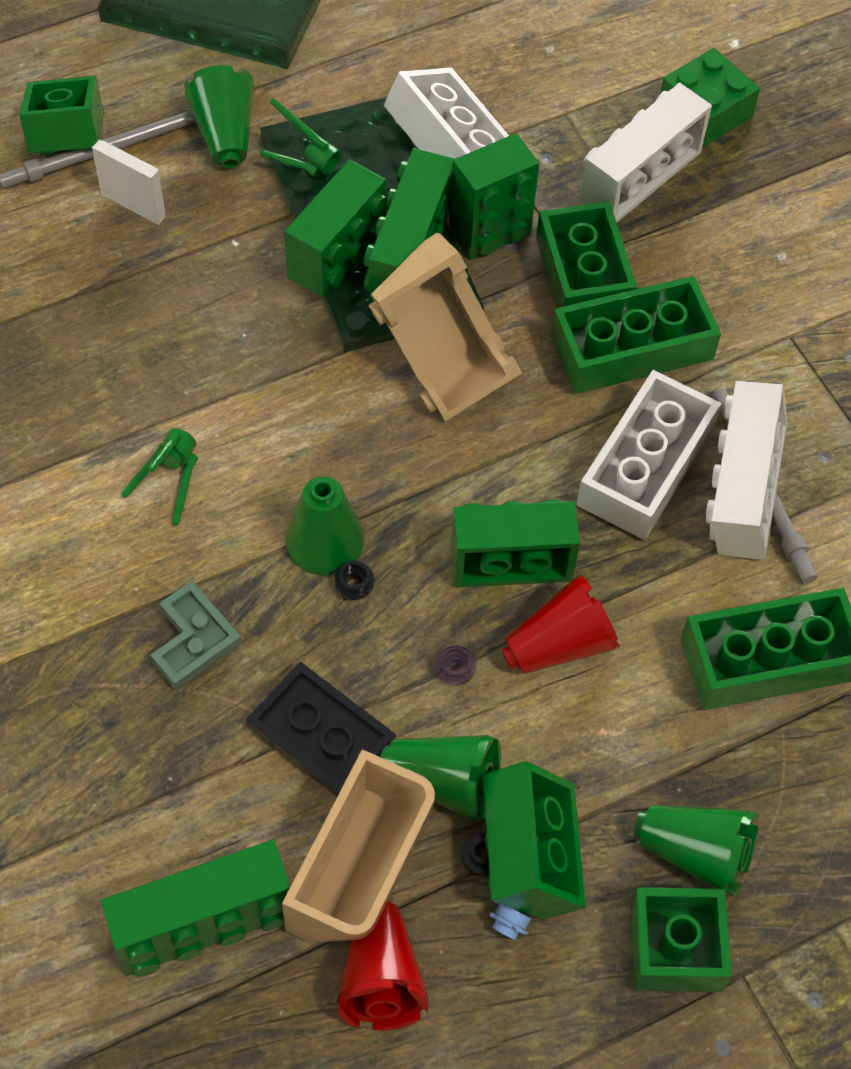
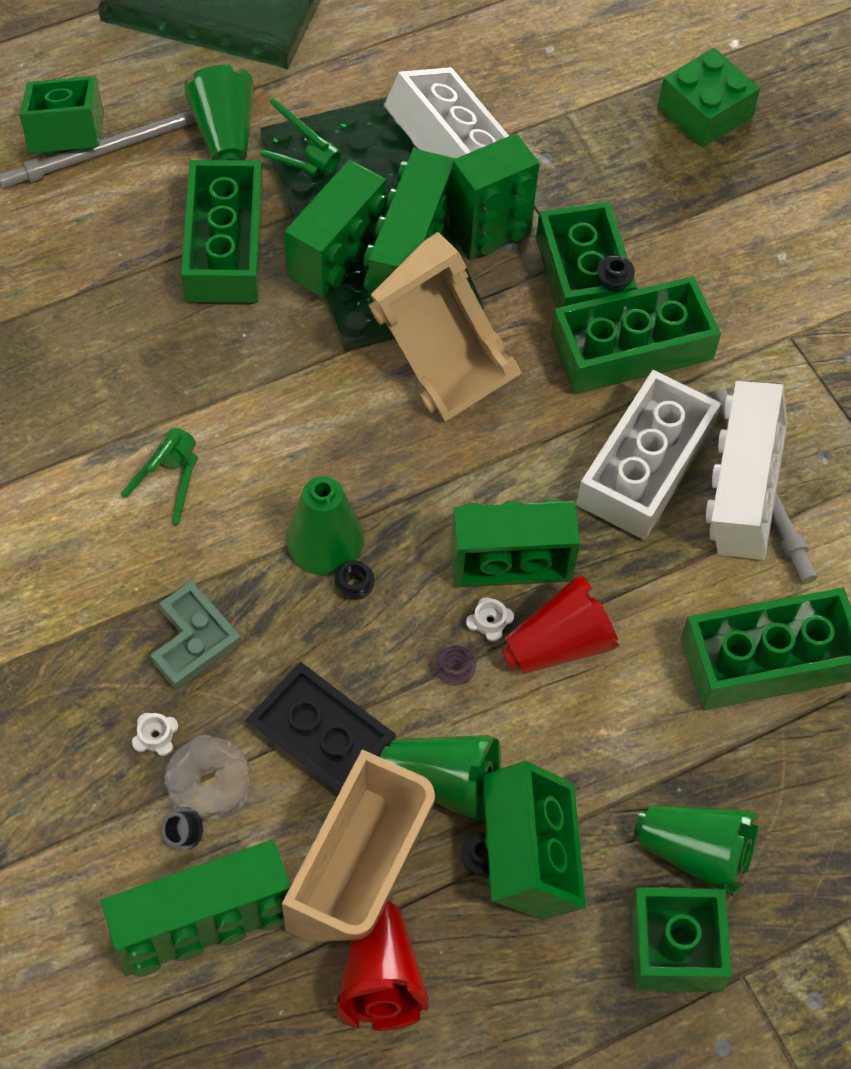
(129, 181): white tile -> none
(147, 725): none -> white plate
(182, 828): none -> black plate
(207, 755): none -> clear plate
(223, 231): none -> green brick
(490, 608): none -> white plate
(509, 921): light blue plate -> none
(614, 280): none -> black plate
(646, 151): white brick -> none

